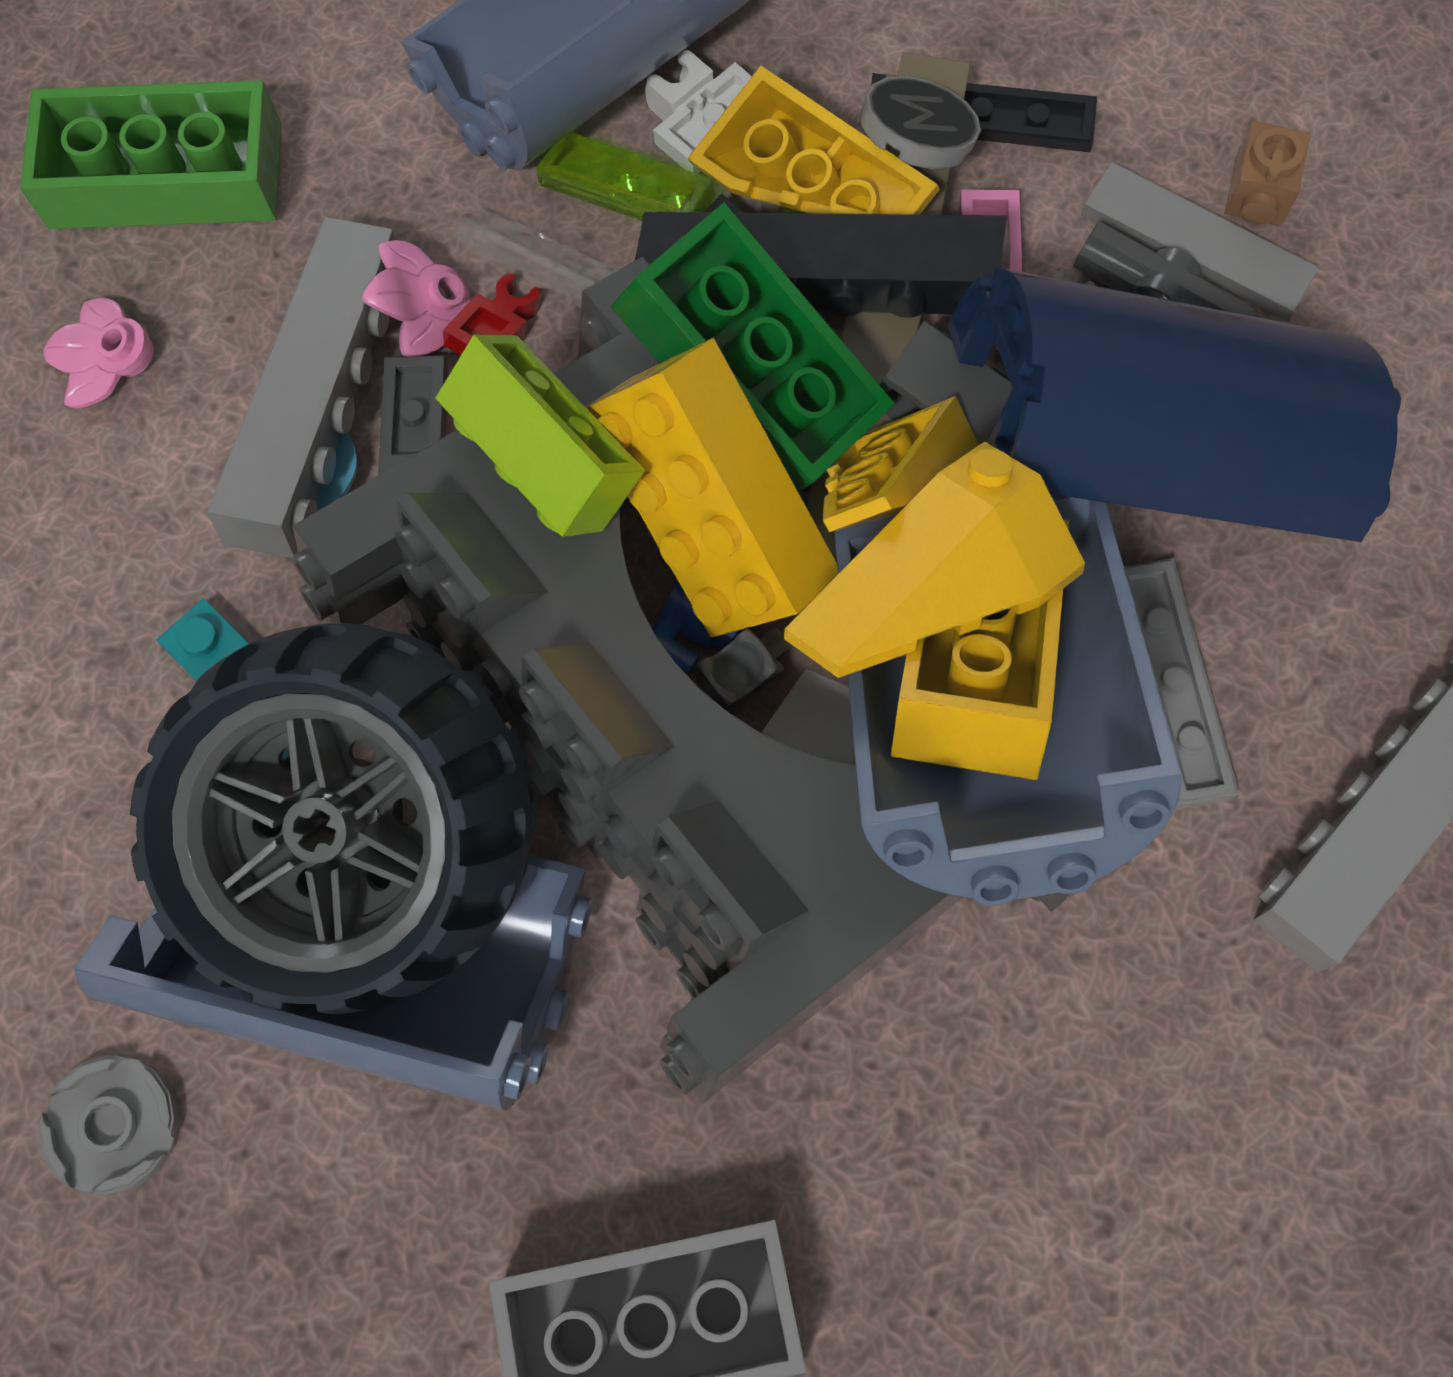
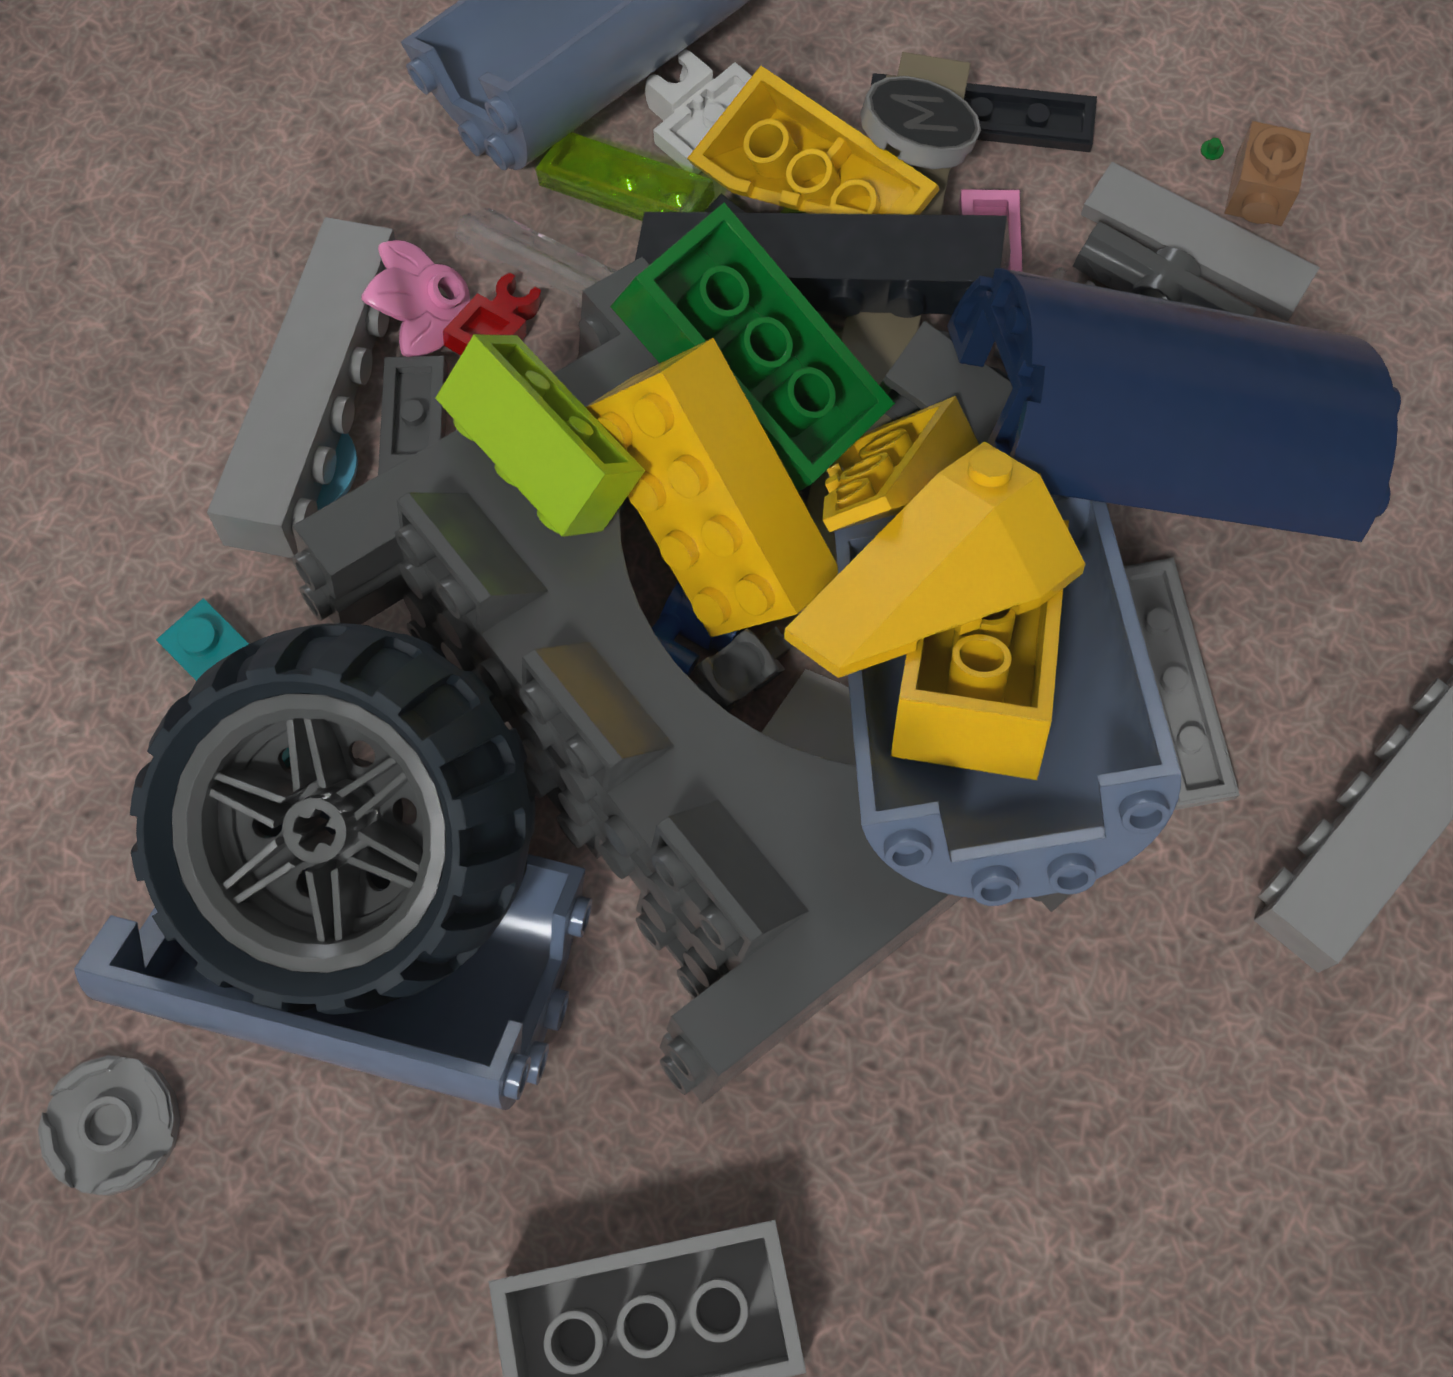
(98, 351): bright pink plate -> none
(152, 154): bright green brick -> none
(1212, 149): none -> green piece

